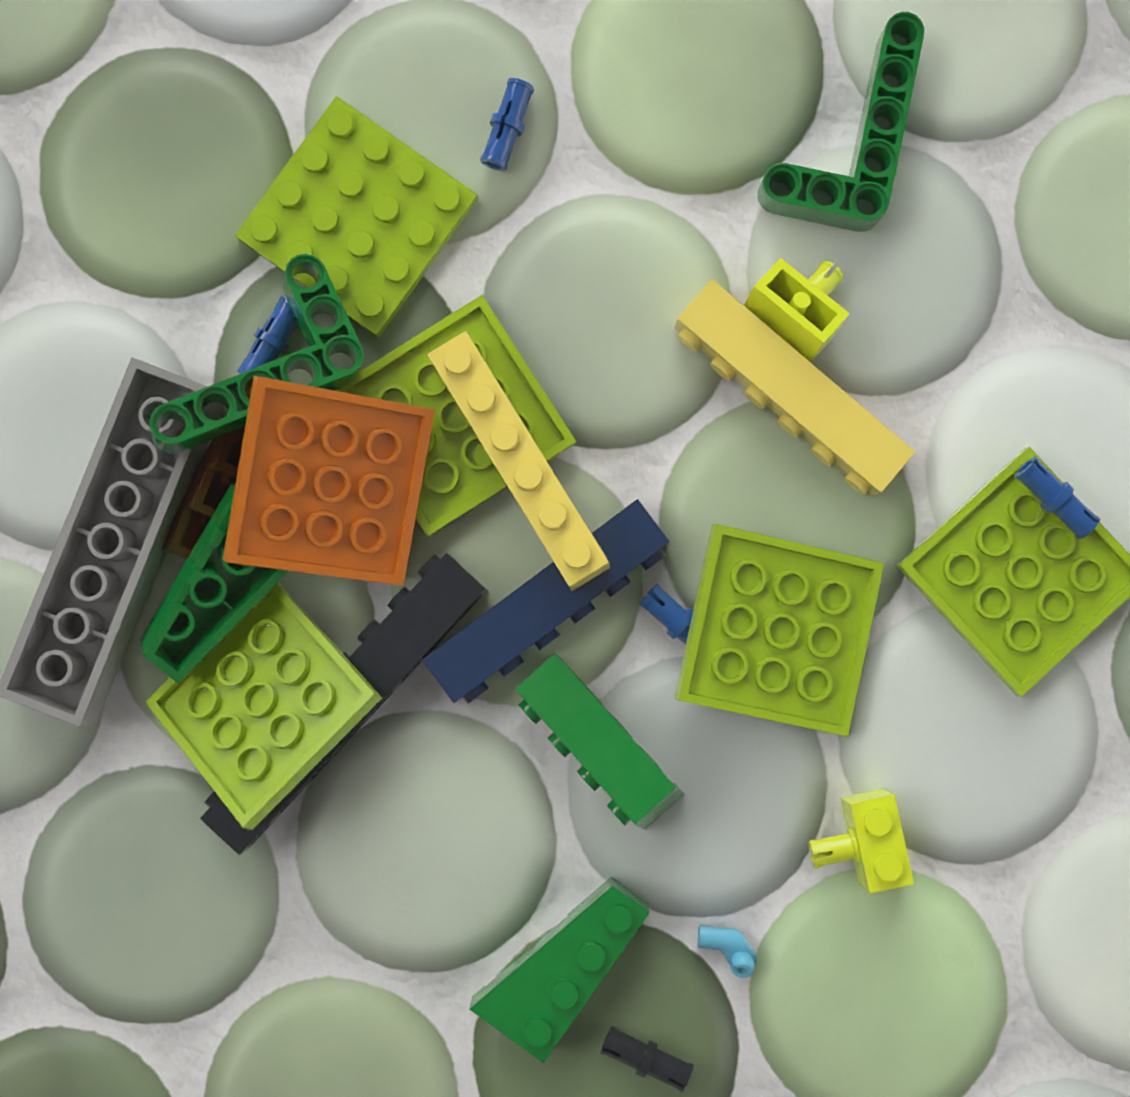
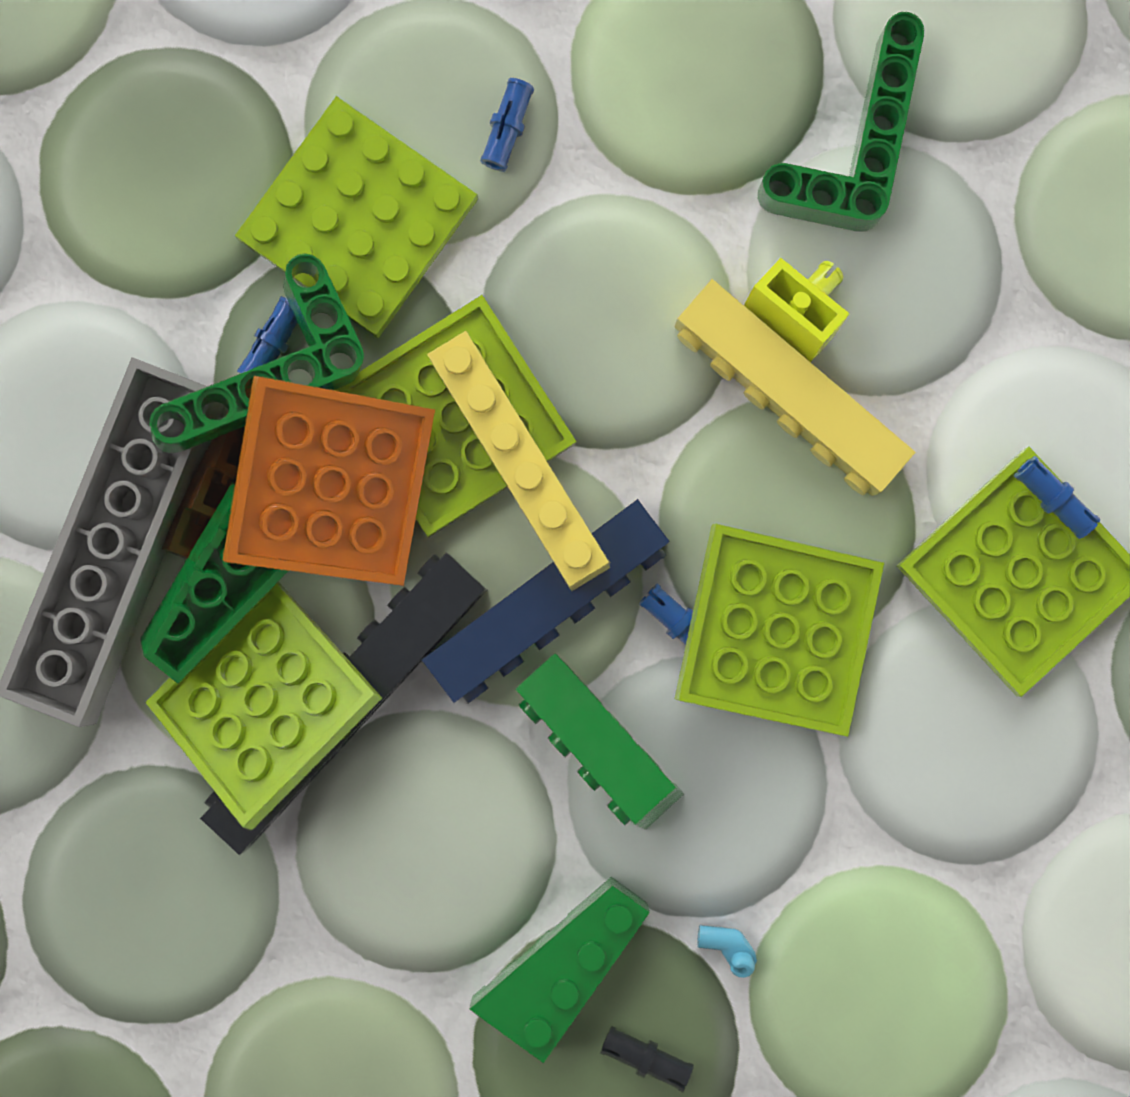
(871, 840): neon yellow brick -> none

